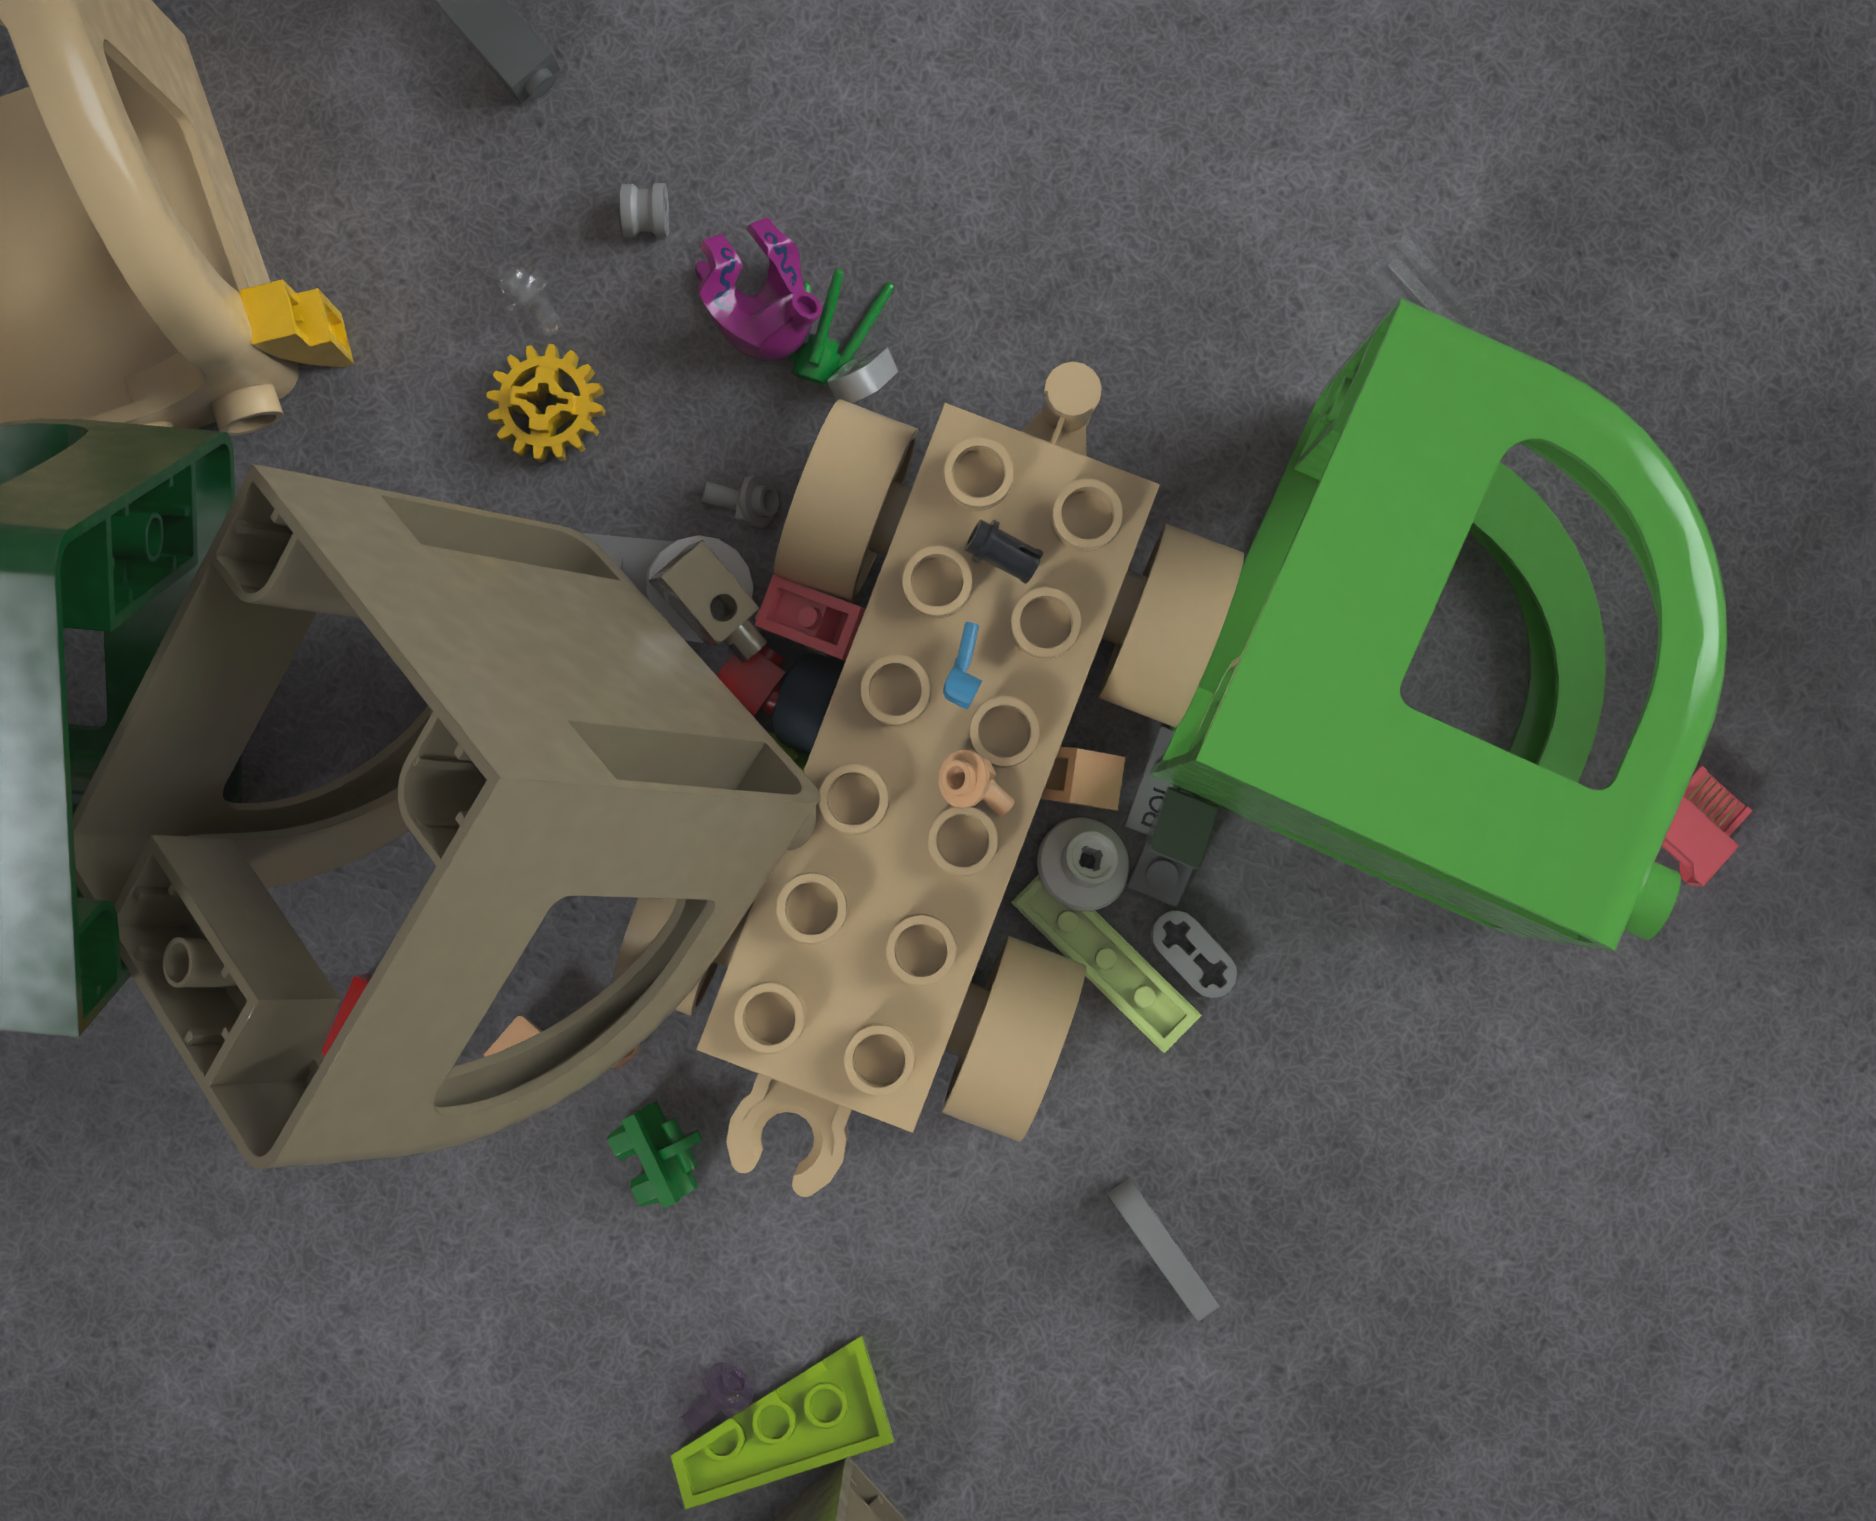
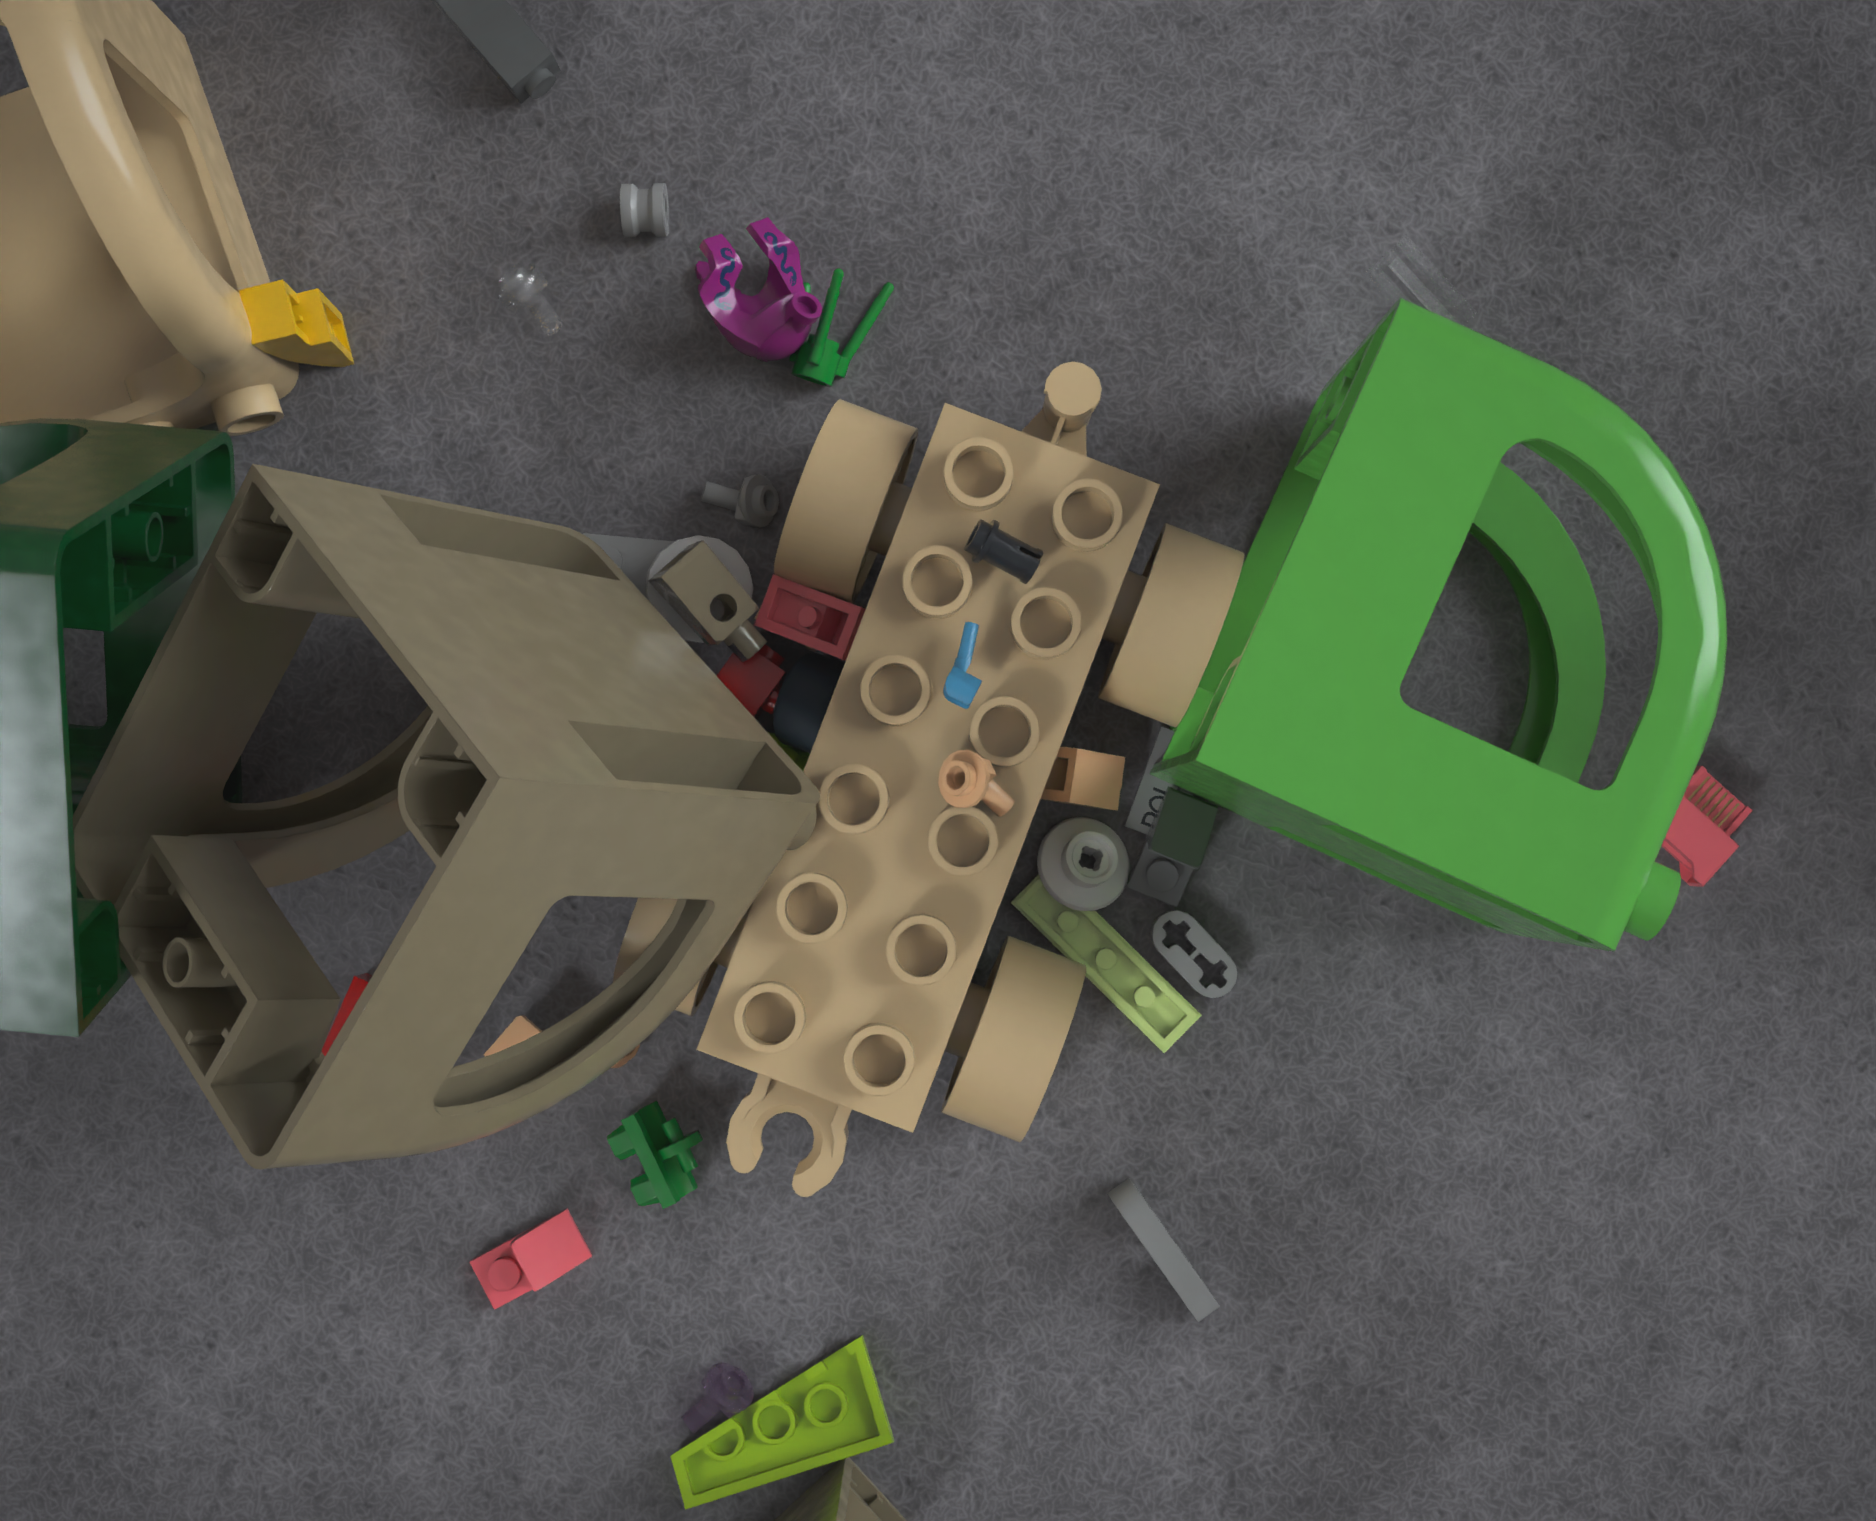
(531, 1259): none -> coral slope
(547, 379): yellow gear -> none
(863, 375): light grey beam -> none

